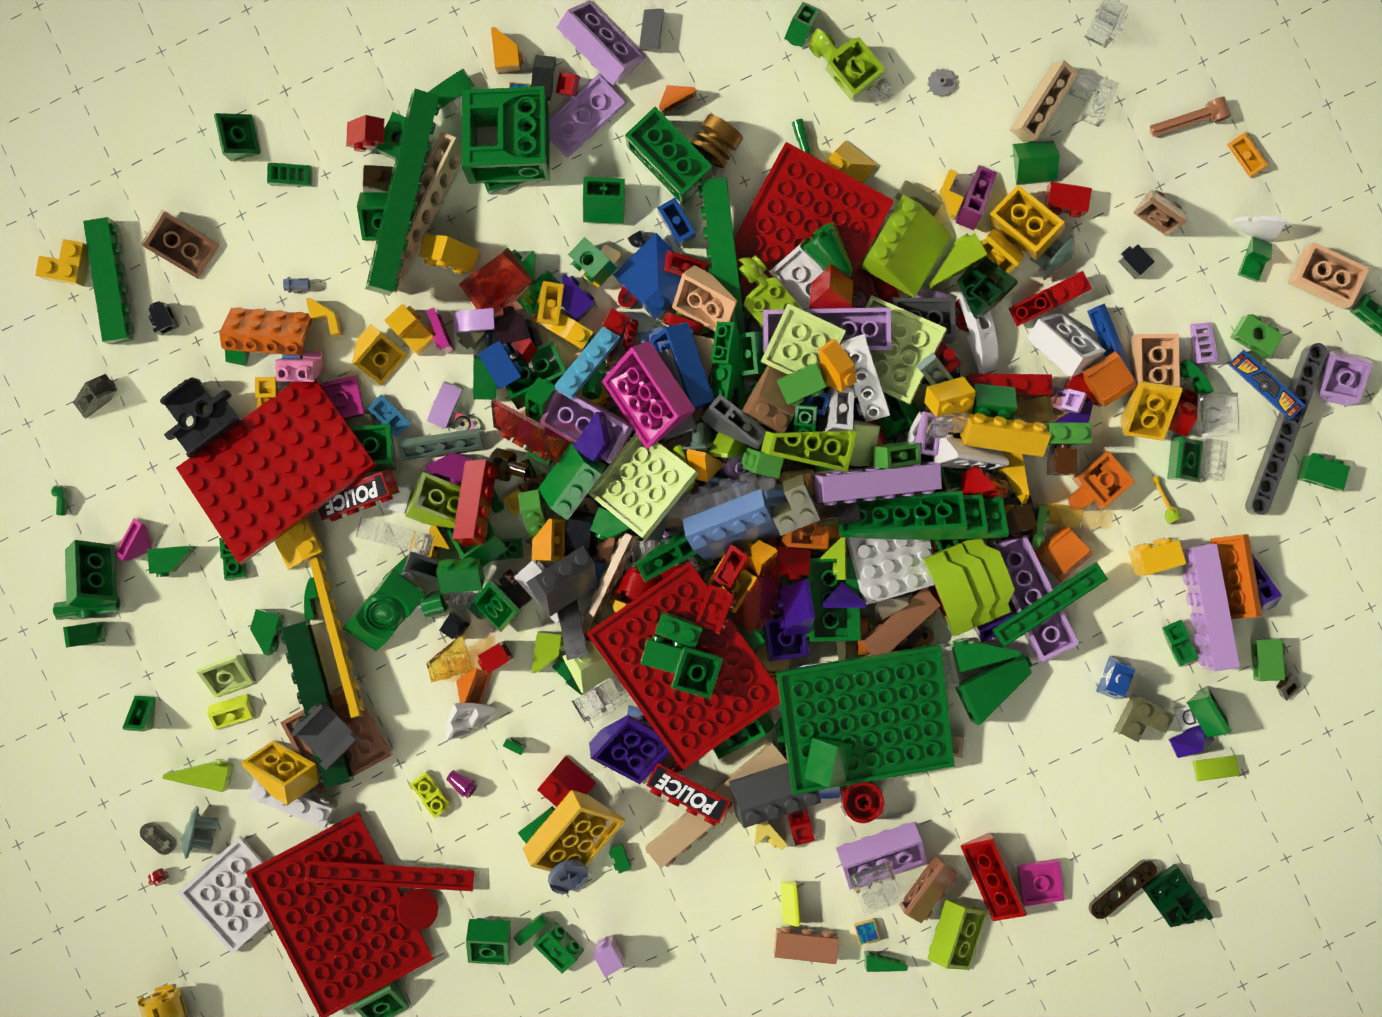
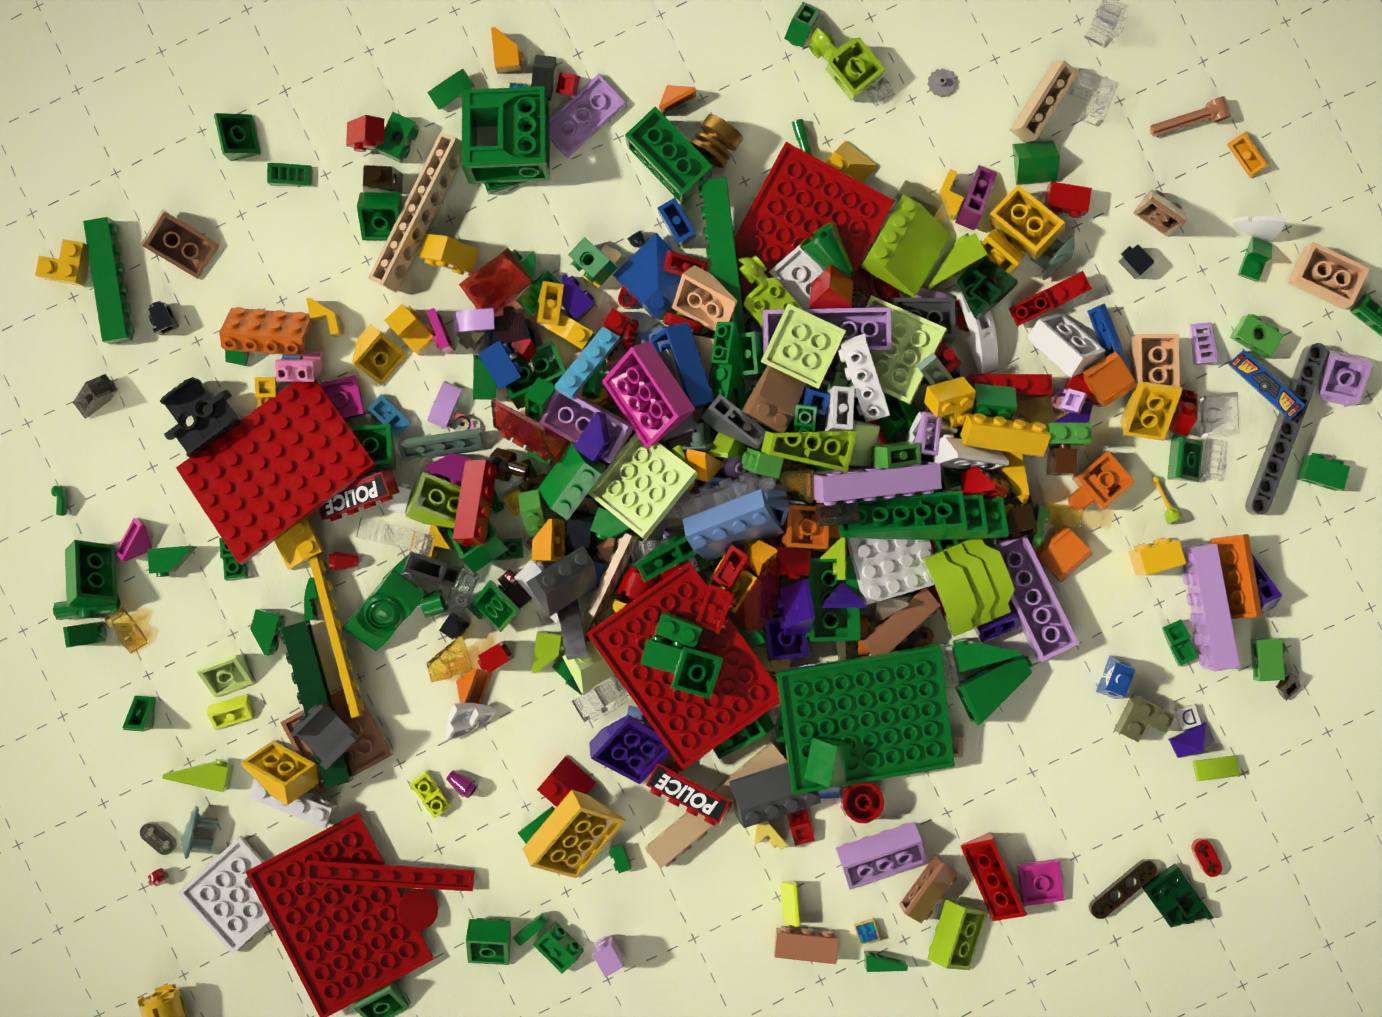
(127, 630): none -> clear yellow slope
(296, 284): sand blue pin -> none
(342, 561): none -> red cone
(402, 192): green brick -> none
(460, 575): green brick -> none
(514, 746): green tile -> none
(568, 876): sand blue tile -> none
(600, 42): lavender slope -> none
(603, 200): green slope -> none
(651, 30): dark grey slope -> none
(798, 510): olive brick -> none
(801, 384): bright green brick -> none
(836, 366): light orange slope -> none
(876, 888): clear slope -> none
(947, 423): clear slope -> none
(1050, 604): green tile -> none
(1189, 370): green slope -> none
(1209, 713): green slope -> none
(1210, 855): none -> red beam

